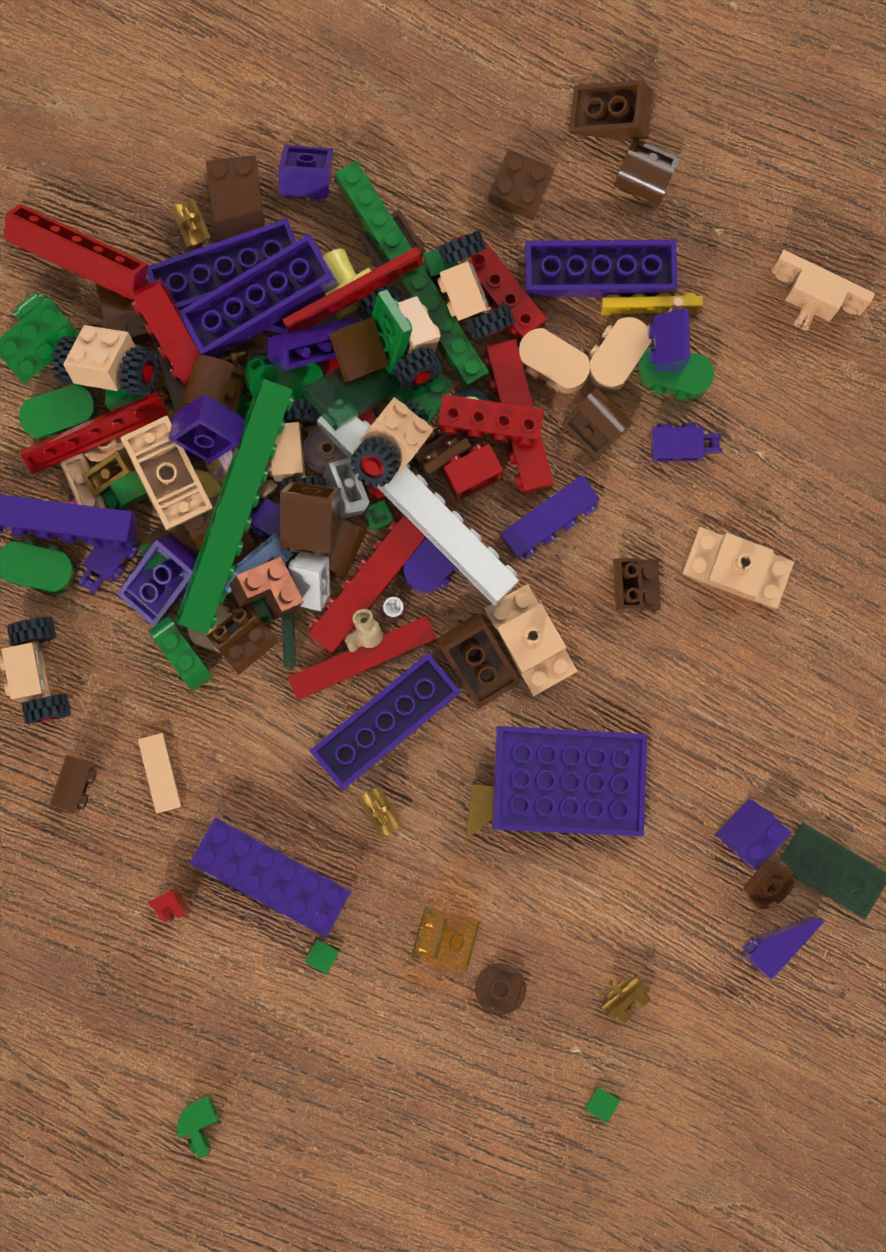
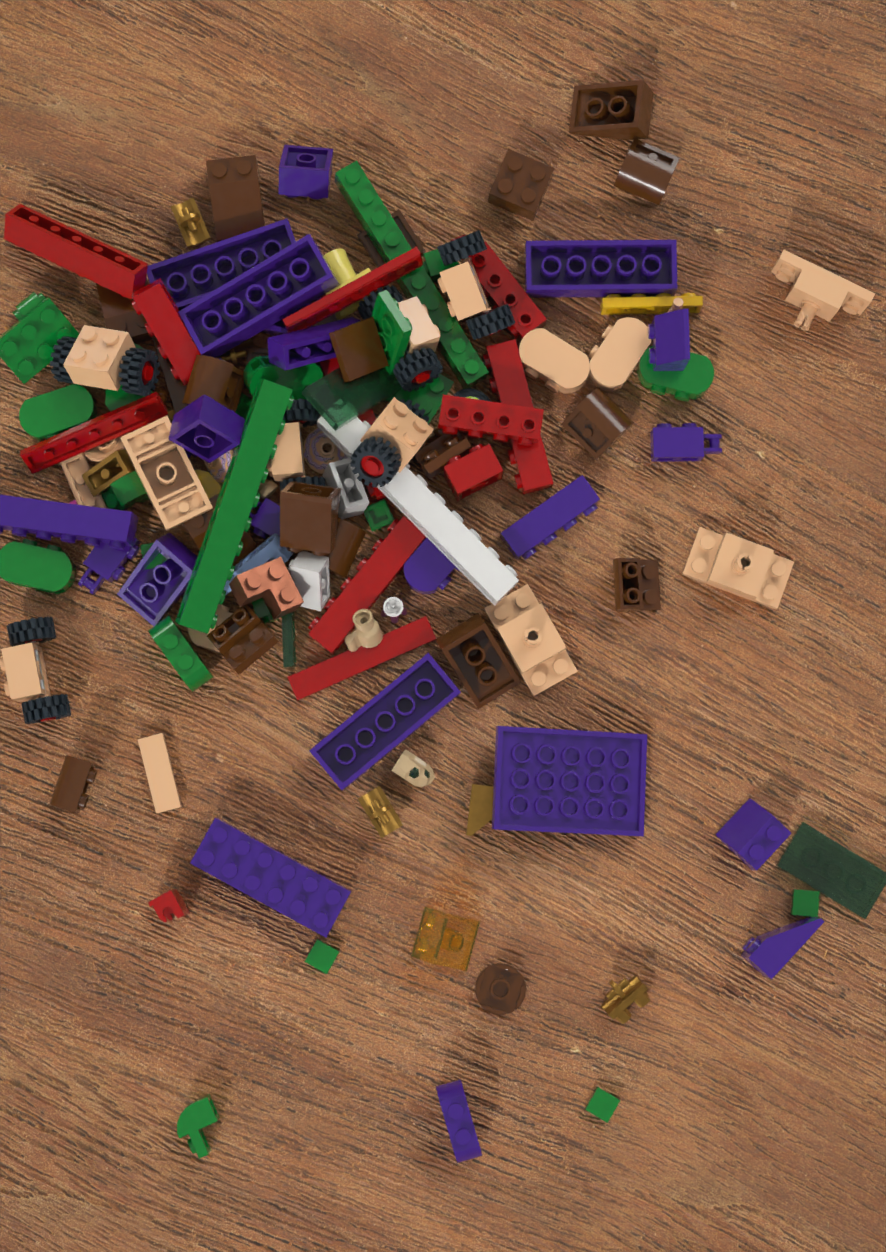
(413, 770): none -> tan rock
(459, 1121): none -> dark purple brick
(759, 888): reddish brown plate -> none
(805, 903): none -> green tile

